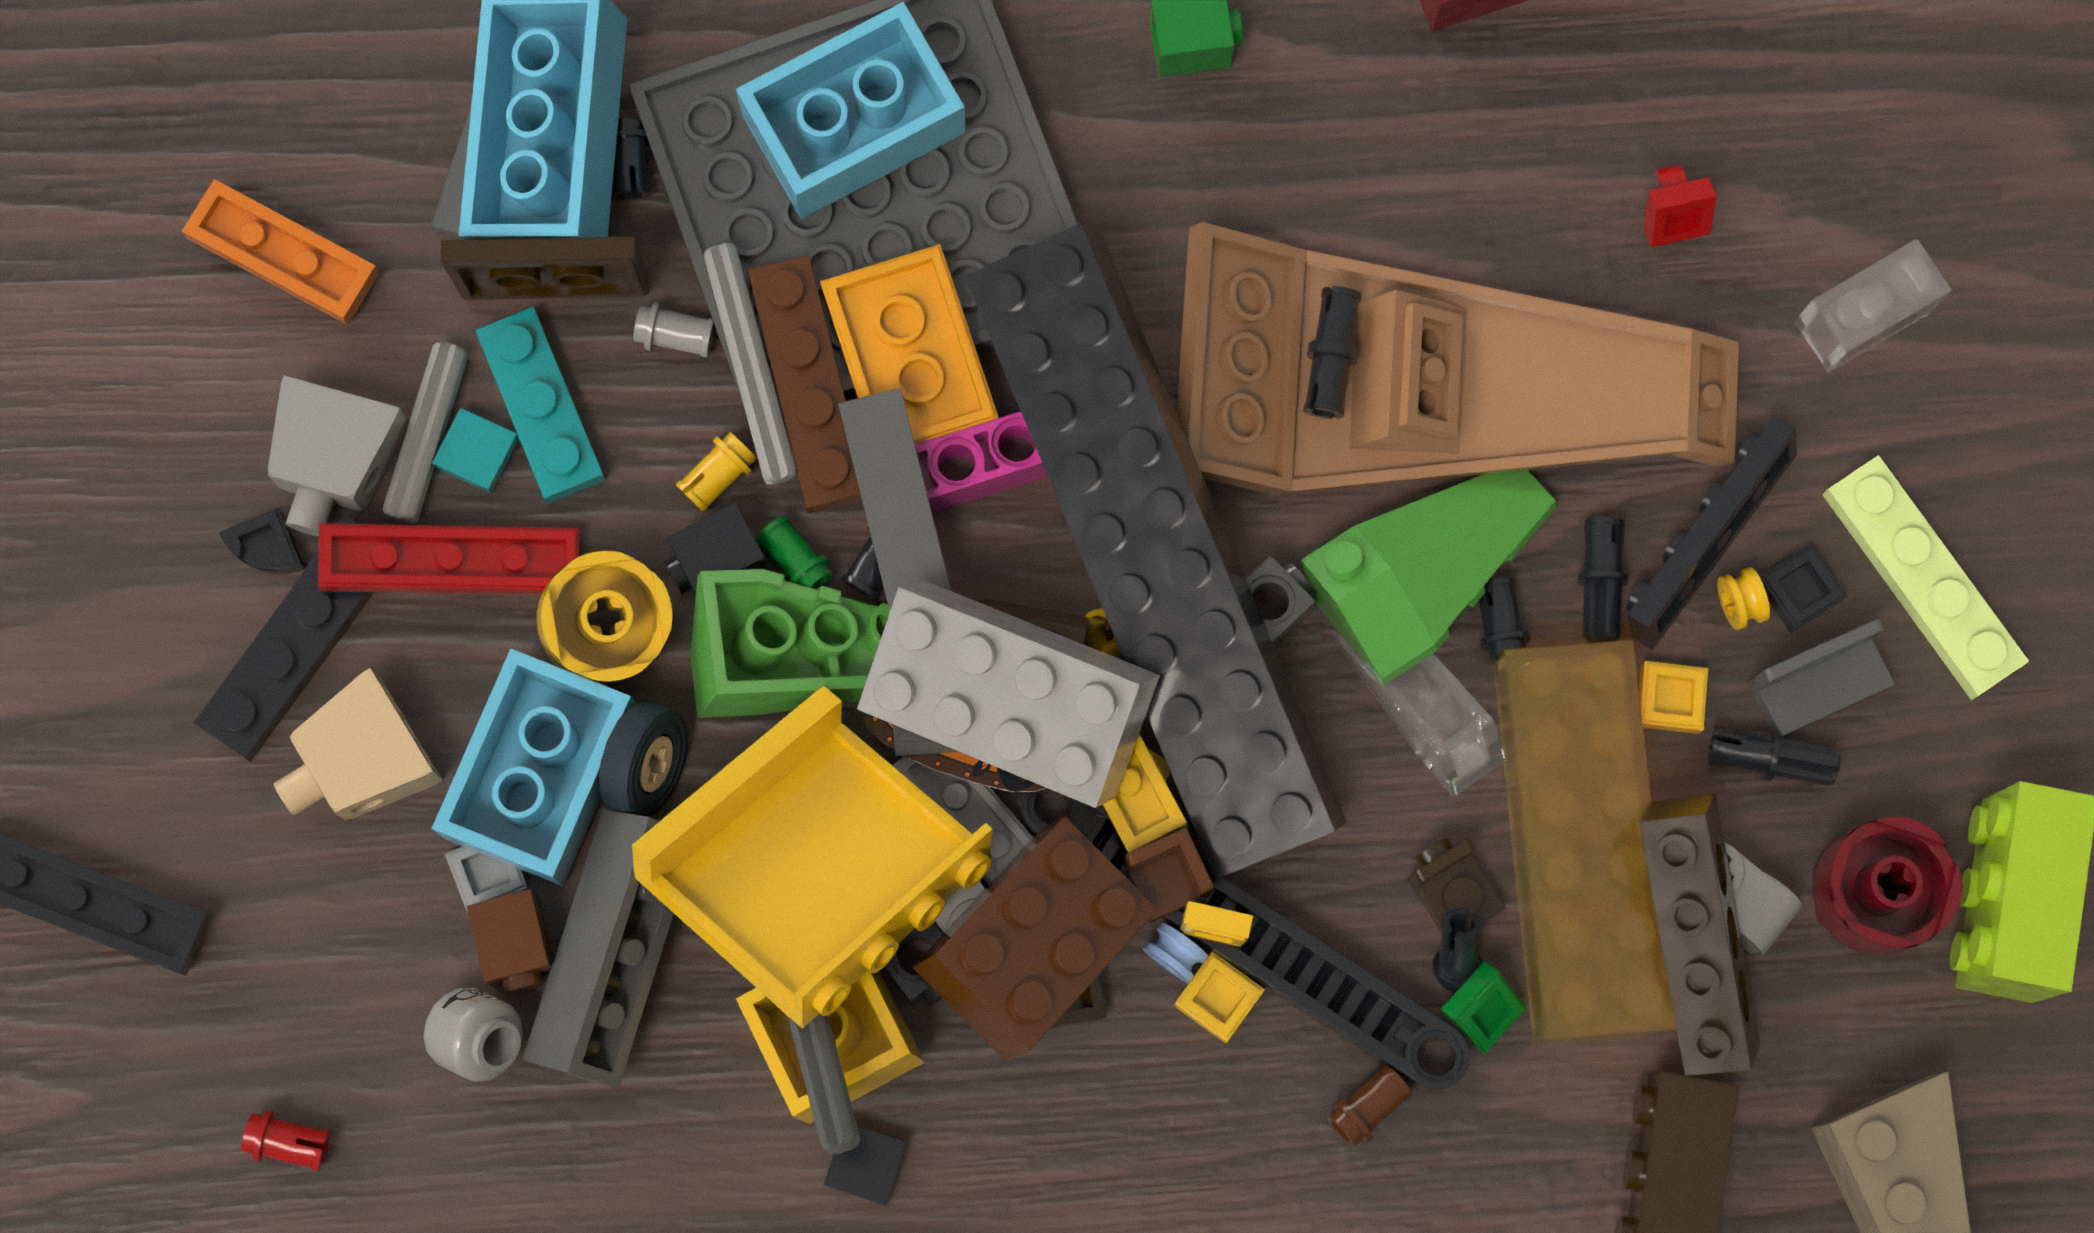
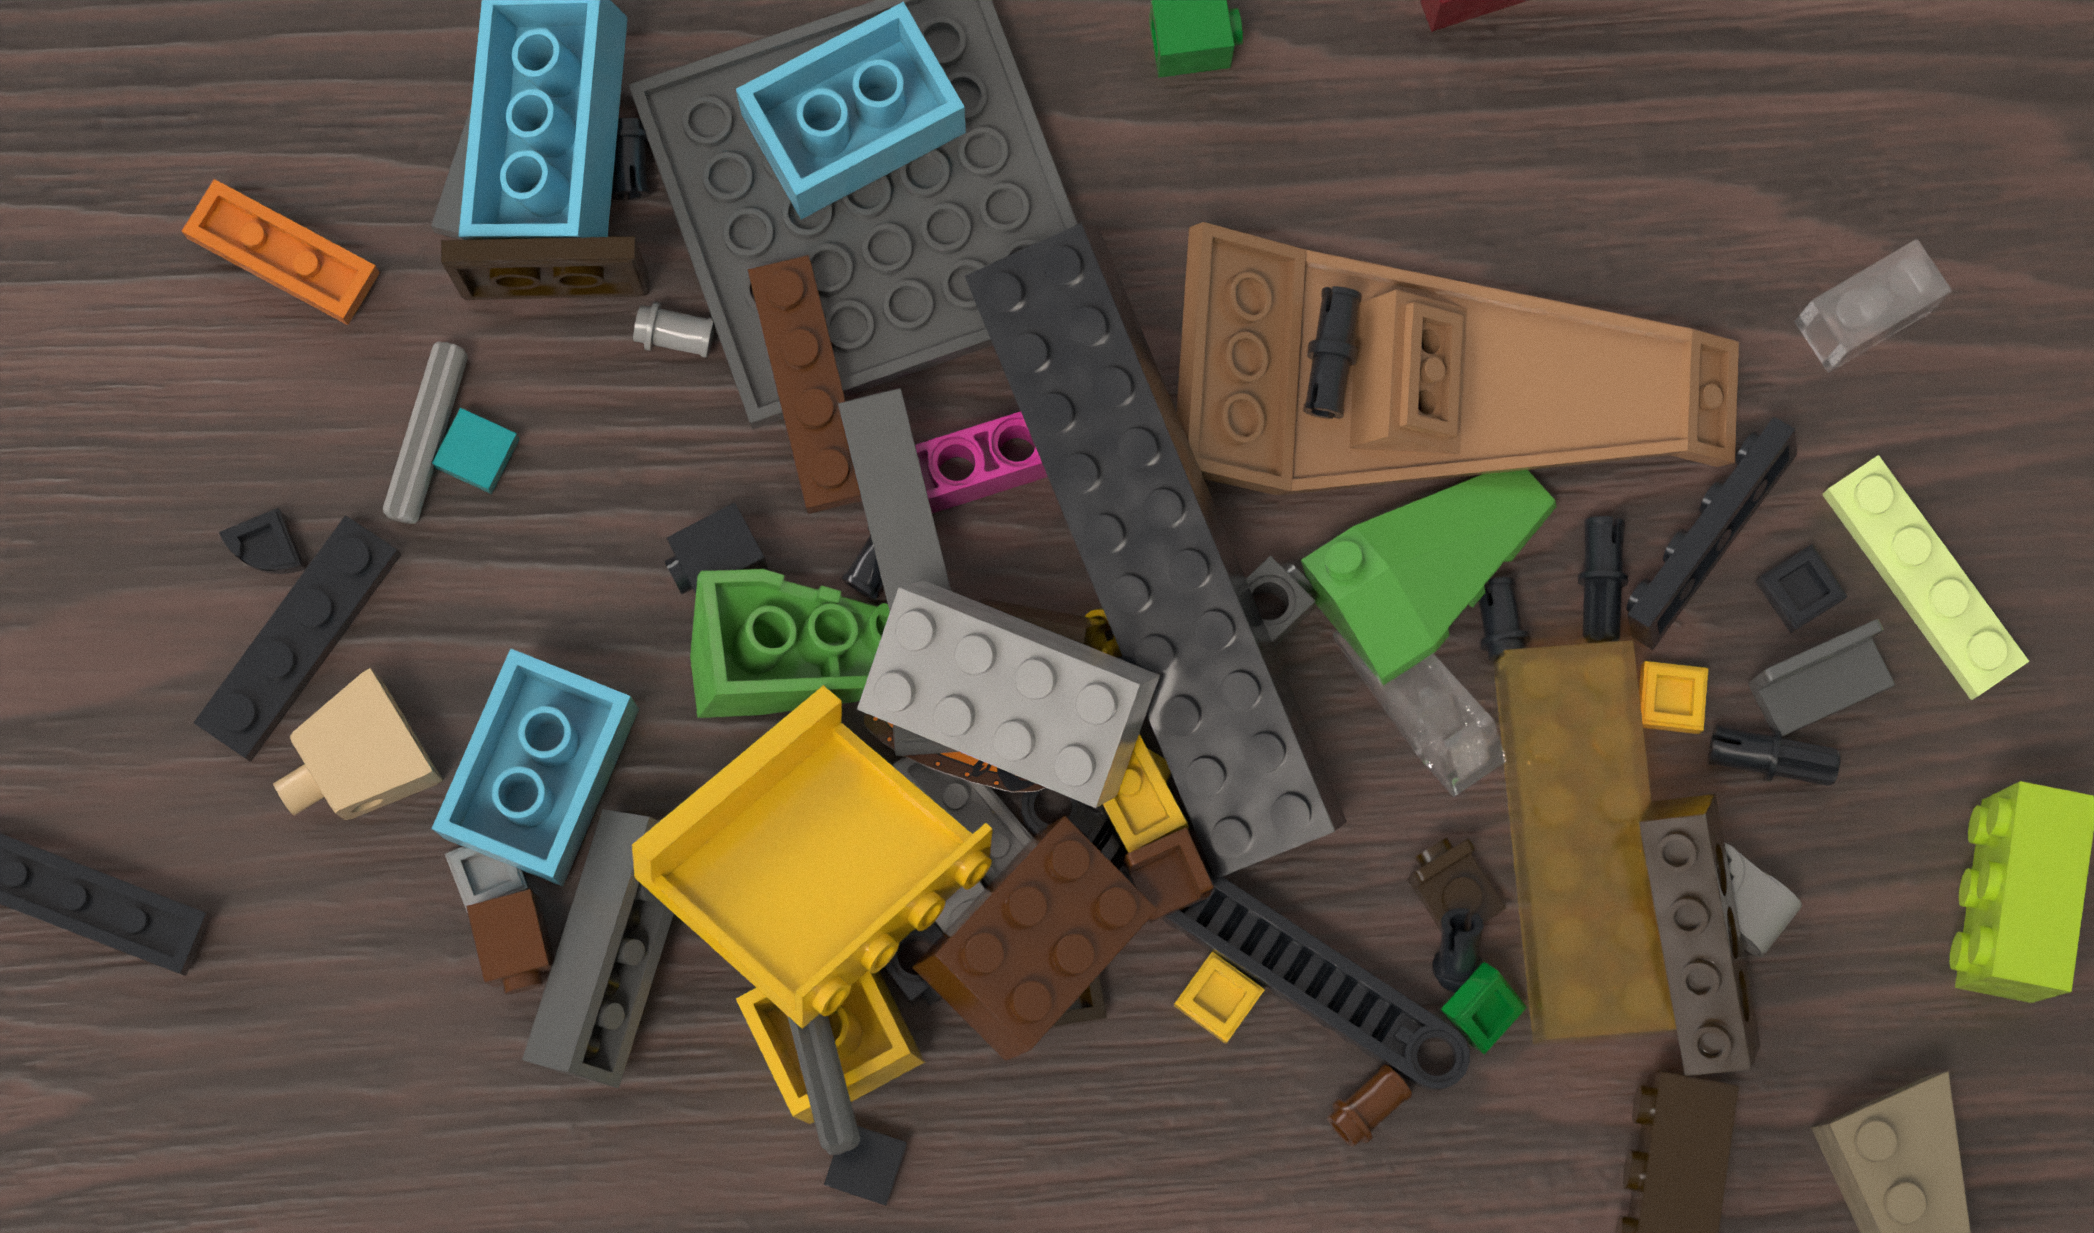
(284, 1141): red pin -> none
(330, 450): light grey torso -> none
(442, 558): red tile -> none
(473, 1034): light grey head -> none
(540, 405): teal plate -> none
(625, 588): yellow brick -> none
(643, 759): black bush -> none
(716, 471): yellow pin -> none
(750, 364): light grey axle -> none
(794, 554): green pin -> none
(909, 332): light orange tile -> none
(1175, 952): light blue bush -> none
(1216, 924): yellow tile -> none
(1678, 207): red tile -> none
(1743, 598): yellow bush -> none
(1918, 870): dark red brick -> none

